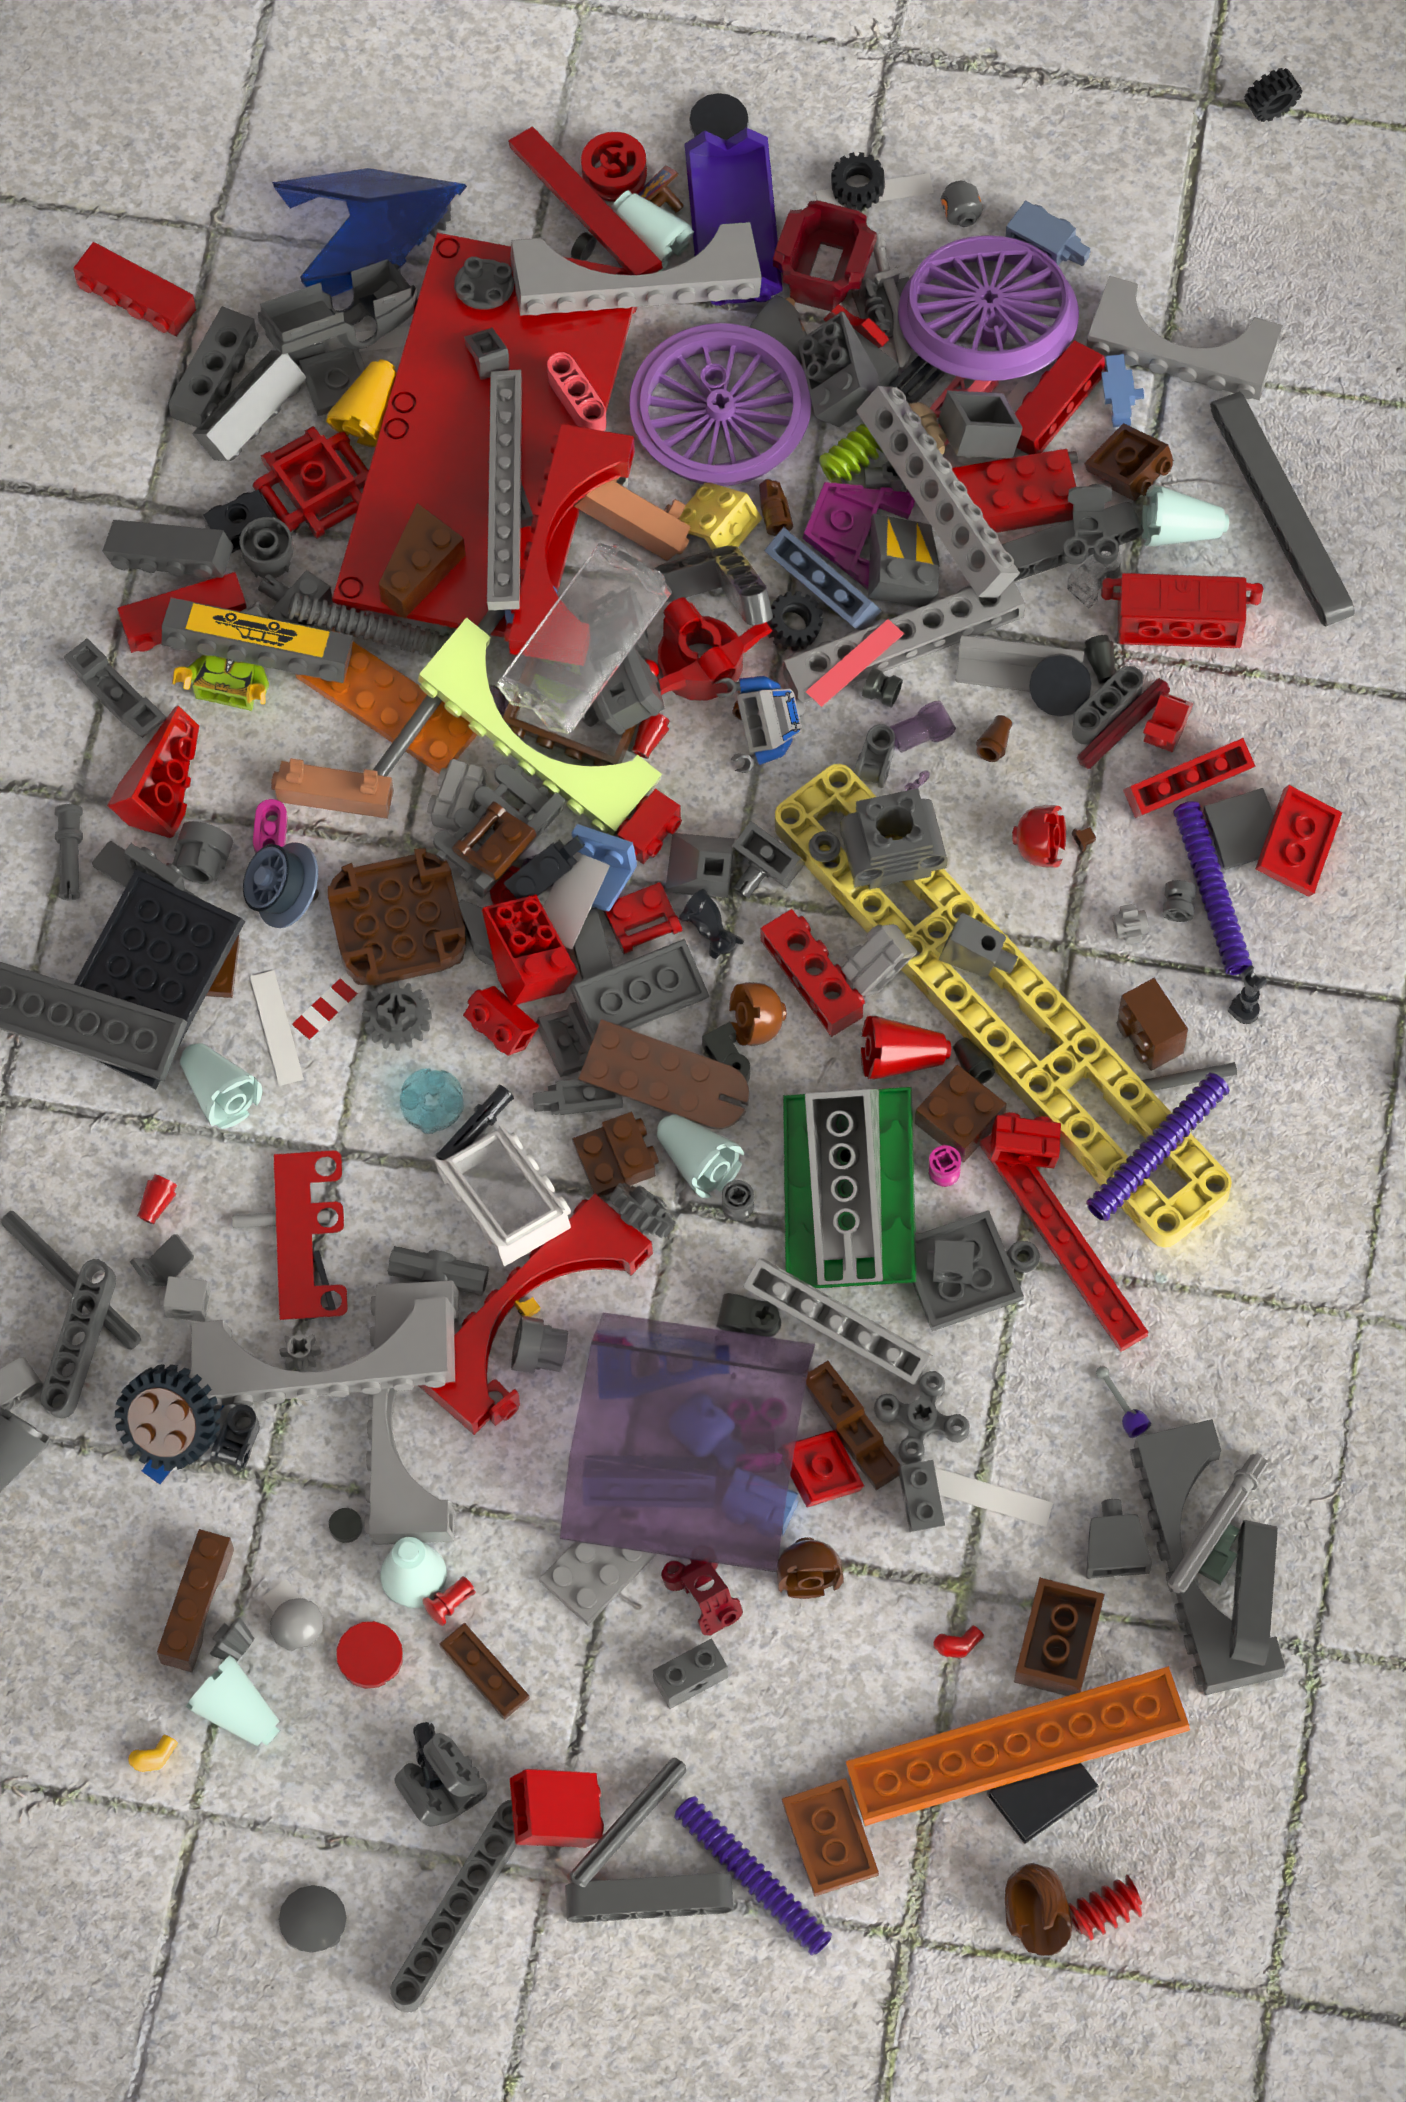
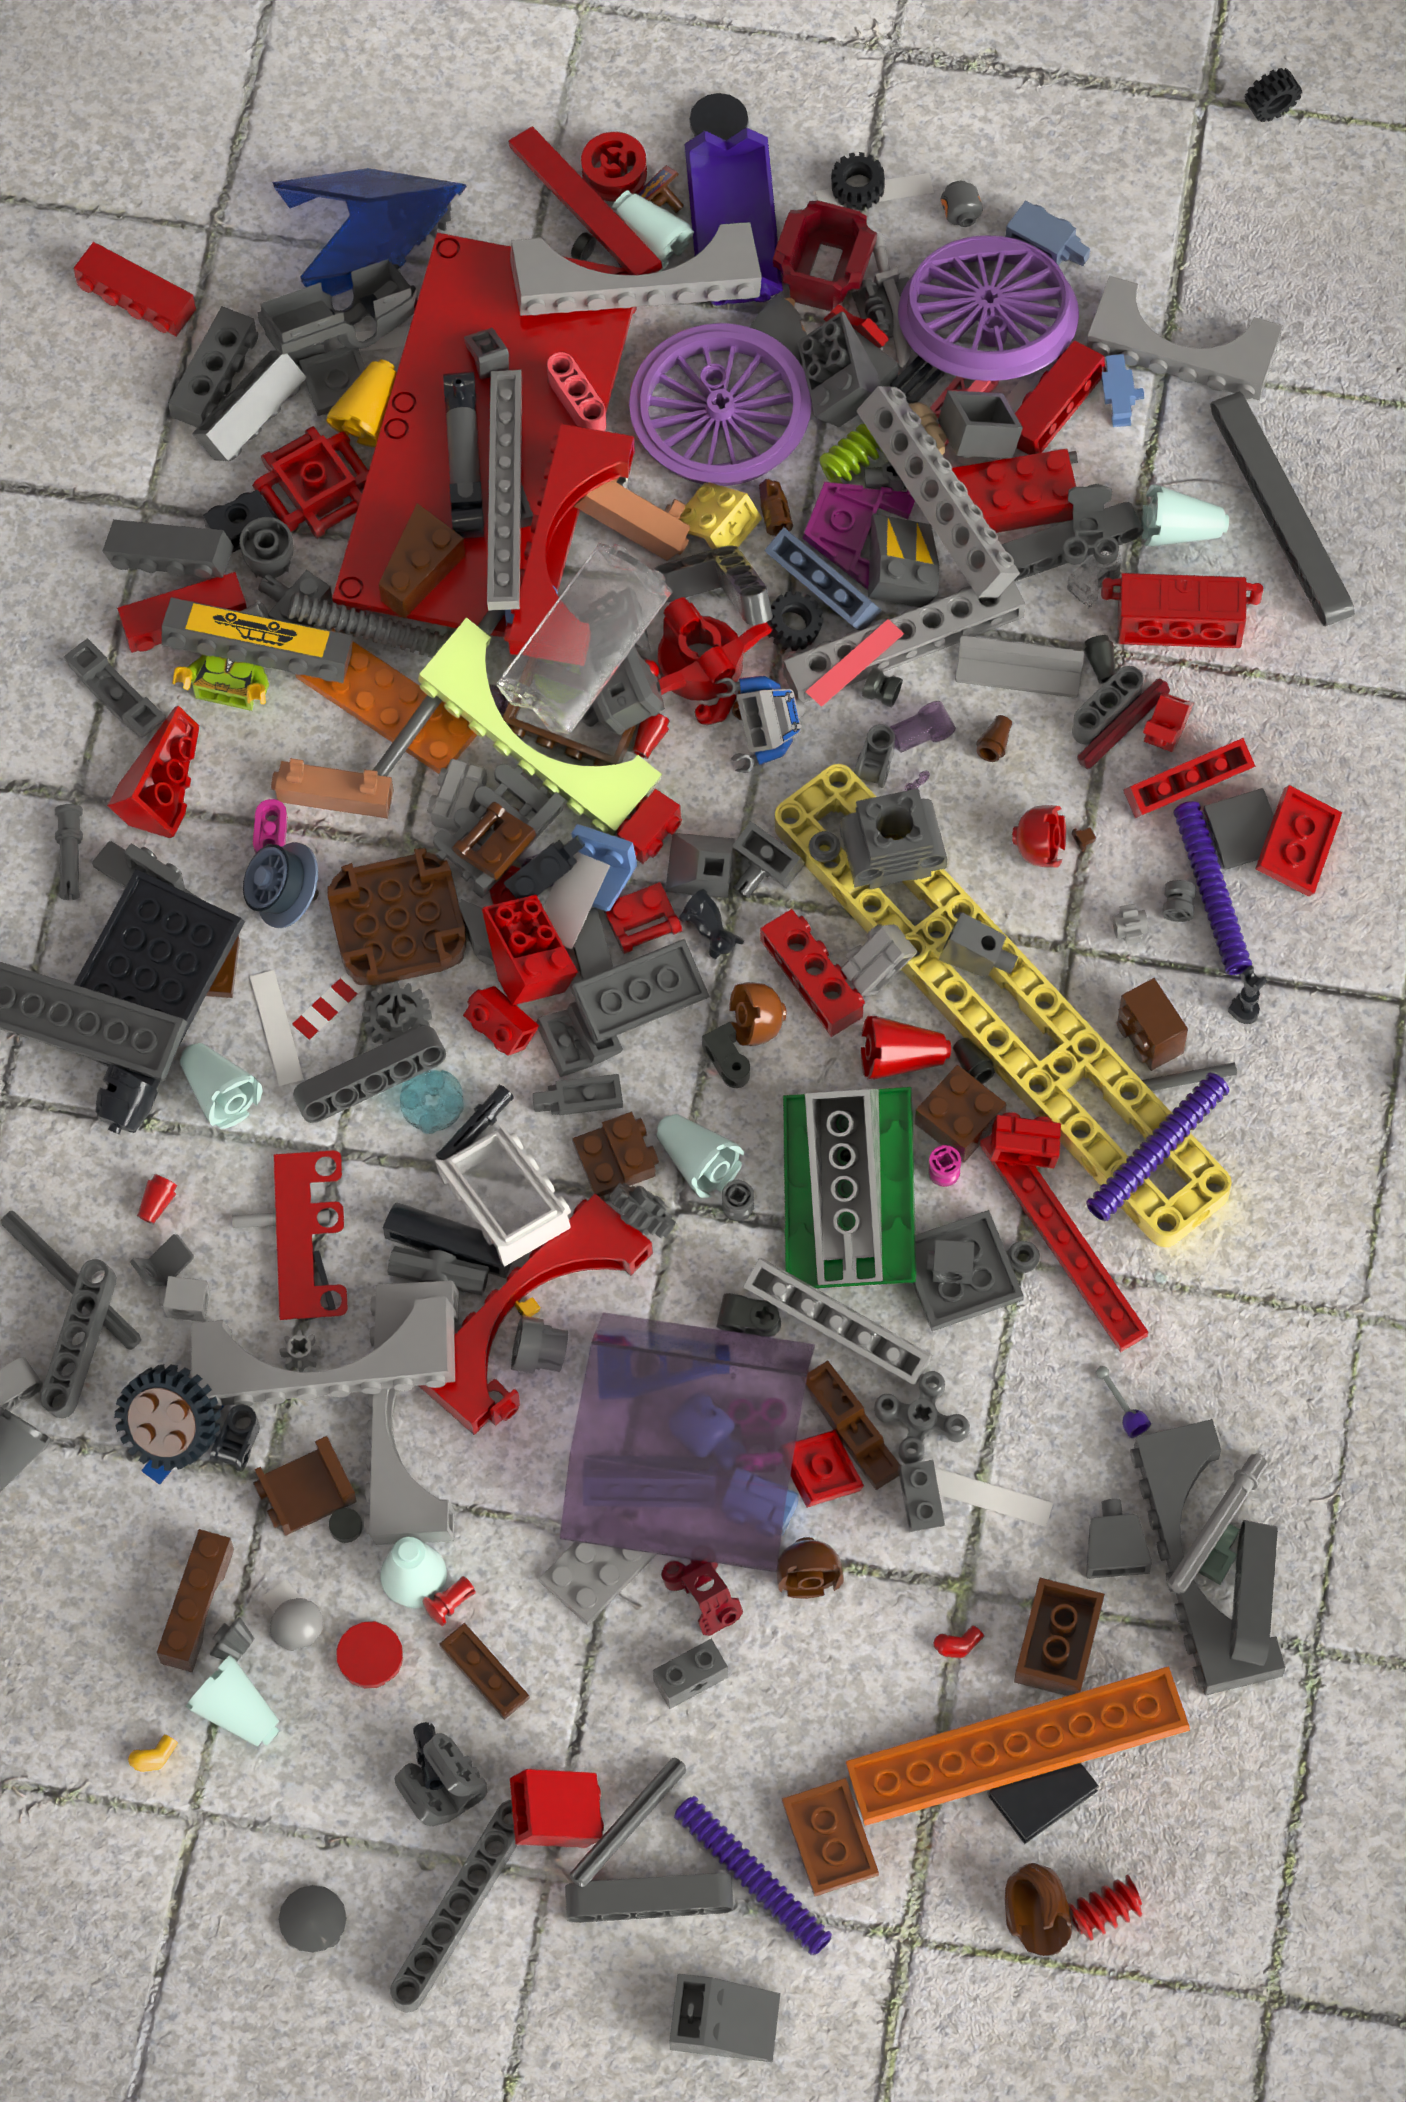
(124, 1101): none -> black helmet
(201, 851): dark grey piece -> none
(305, 1488): none -> reddish brown panel
(369, 1074): none -> dark grey beam
(432, 1232): none -> black brick
(463, 454): none -> piece
(484, 283): dark grey dish -> none
(664, 1076): reddish brown plate -> none
(715, 713): none -> red arm
(723, 2019): none -> dark grey slope
(1060, 684): black tile -> none
(1130, 461): reddish brown plate -> none

